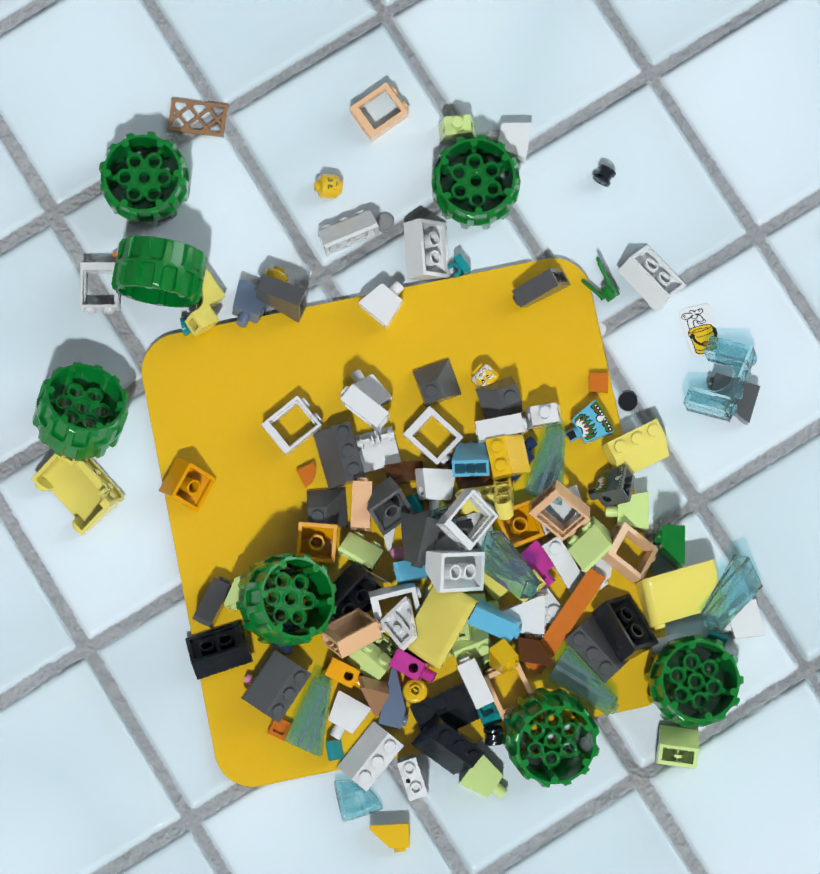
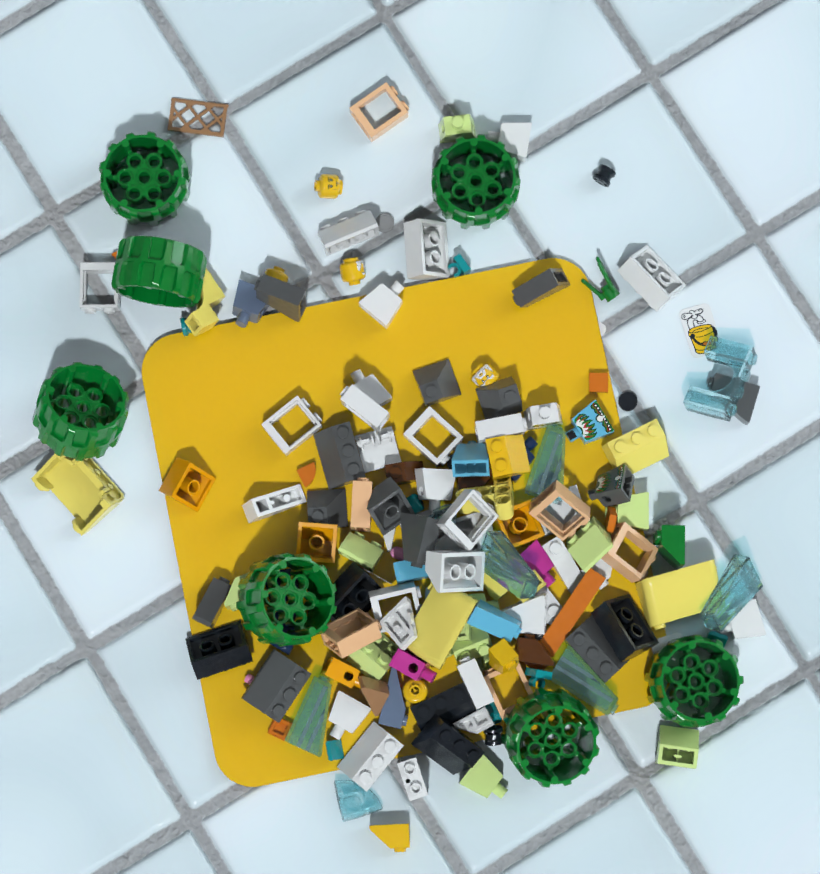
(273, 503): none -> white slope
(352, 270): none -> yellow head
(475, 722): none -> white tile
(538, 675): none -> teal tile
(610, 520): none -> orange tile

